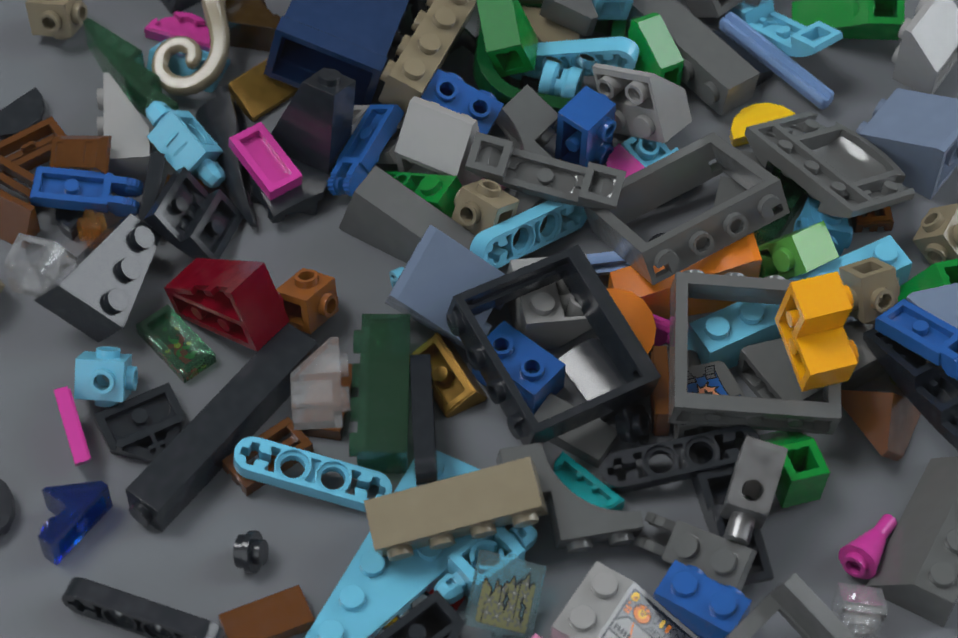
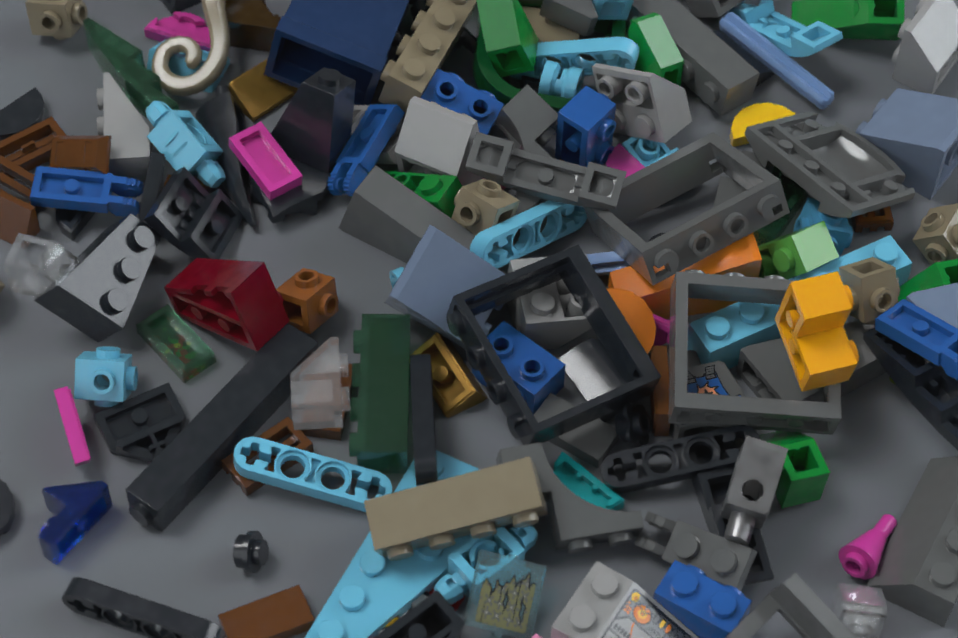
(90, 226): clear orange plate -> none
(883, 418): reddish brown slope -> none

